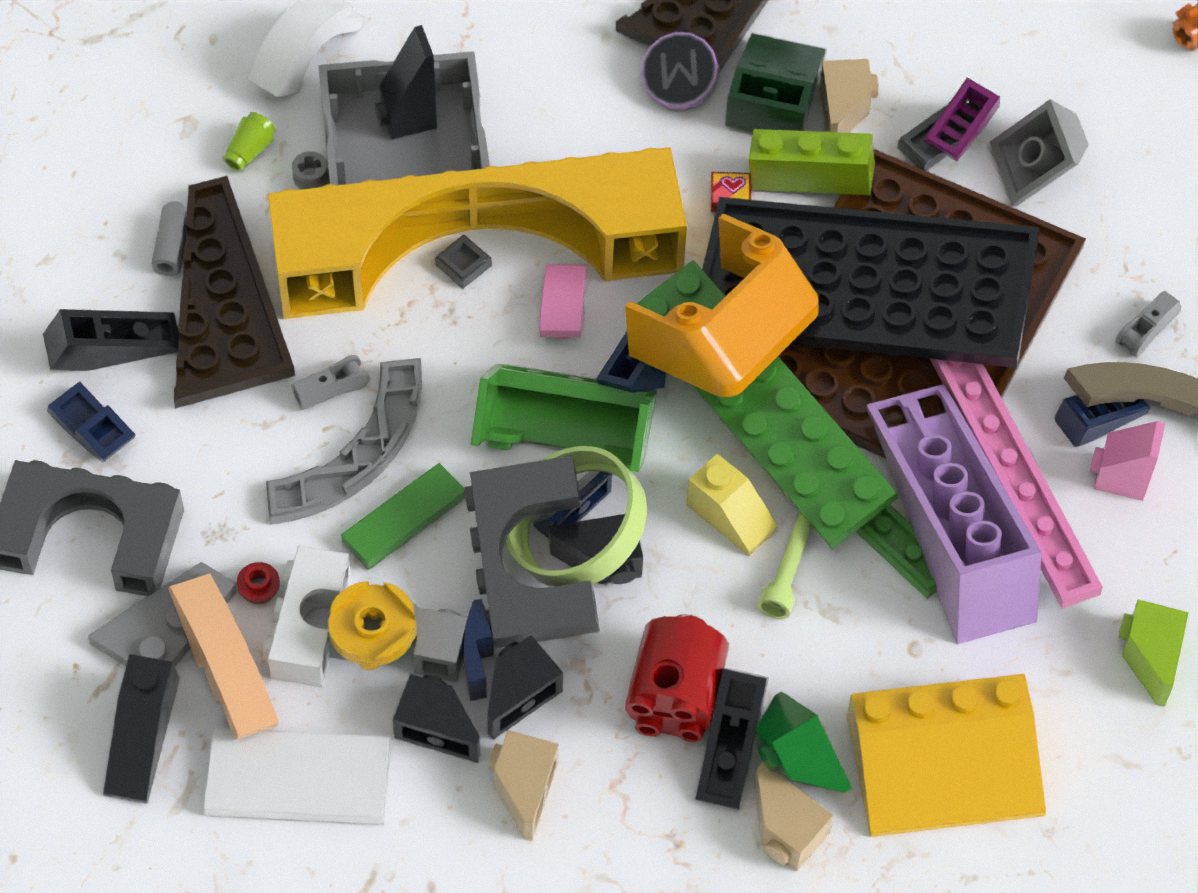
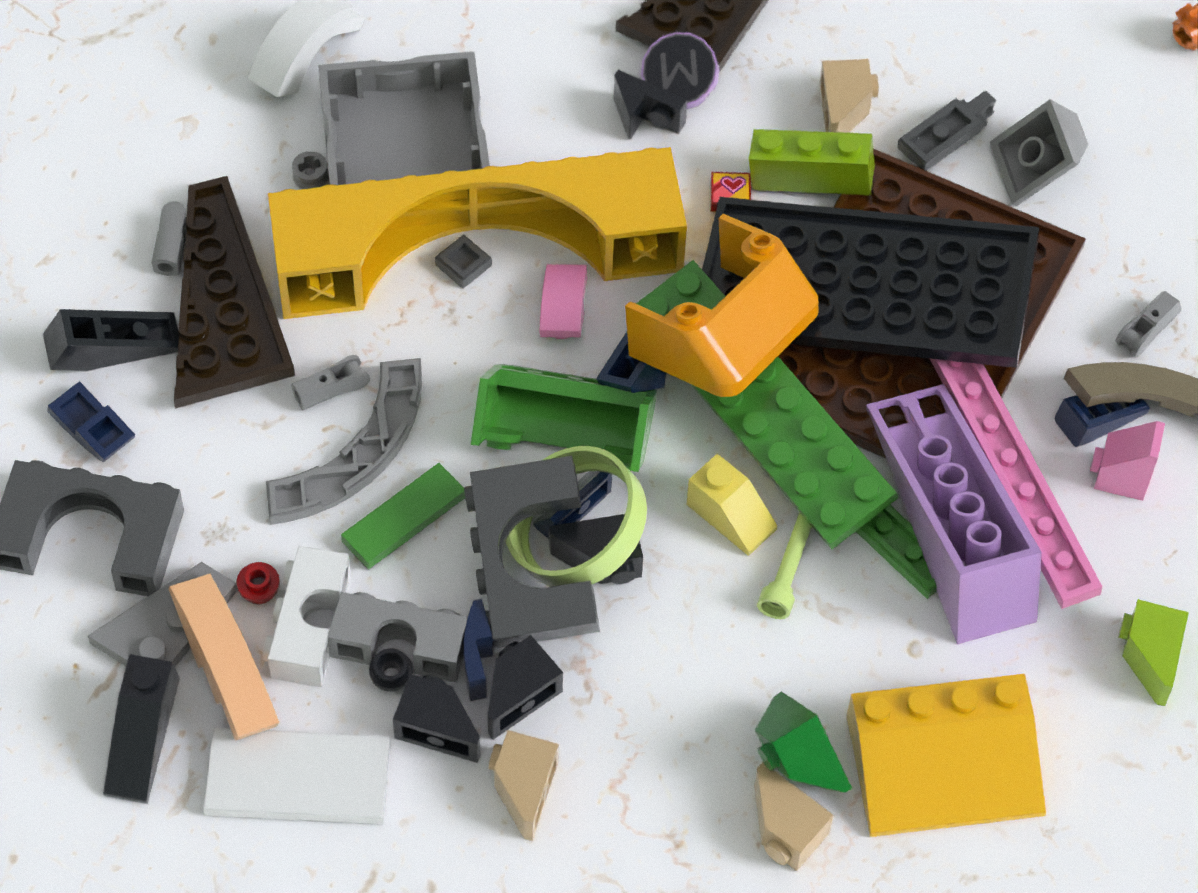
(249, 140): lime cone -> none
(375, 647): yellow plate -> none
(390, 659): none -> black plate
(409, 89): black slope -> none
(643, 100): none -> black slope
(676, 677): red cylinder -> none
(731, 737): black slope -> none
(773, 84): dark green slope -> none
(976, 94): magenta slope -> none

